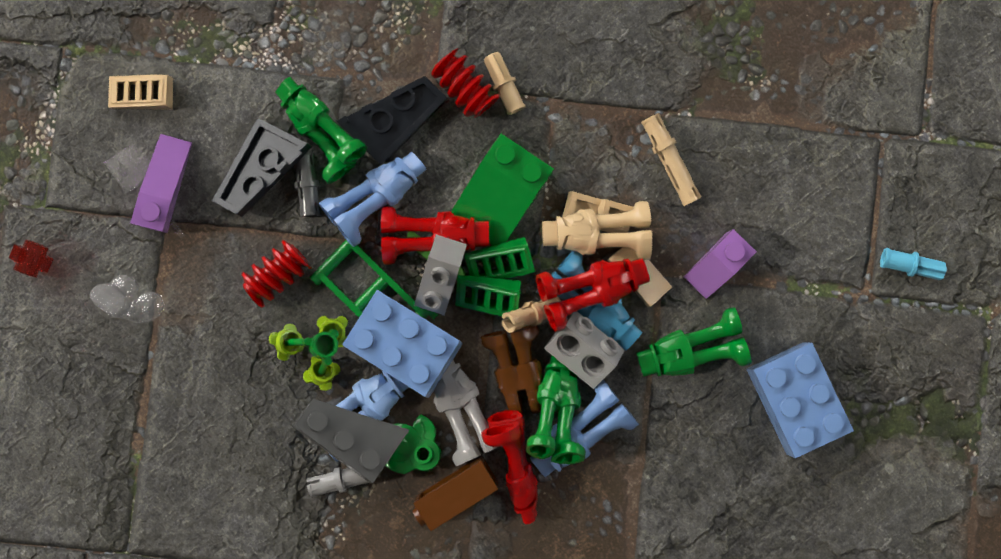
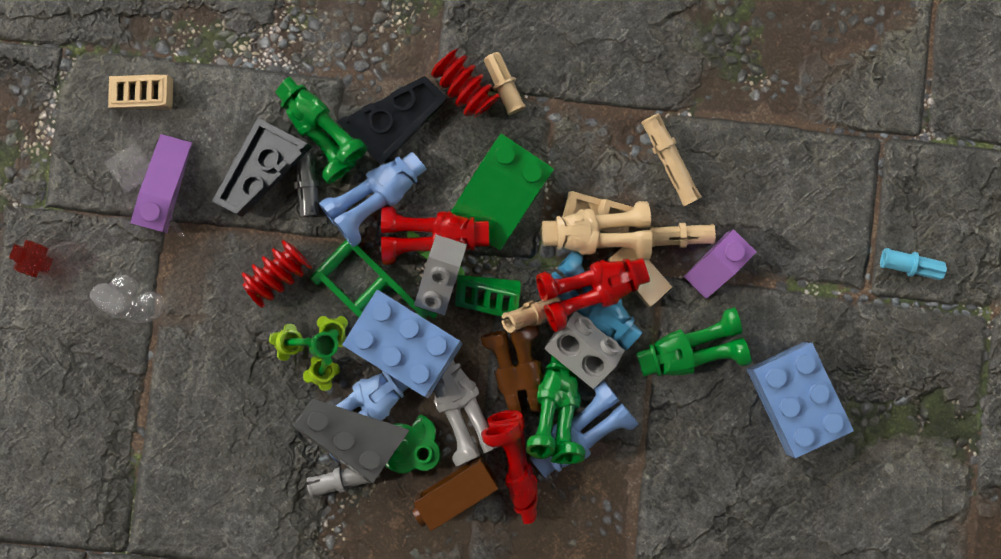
(507, 248): green slope -> none
(683, 235): none -> tan pin

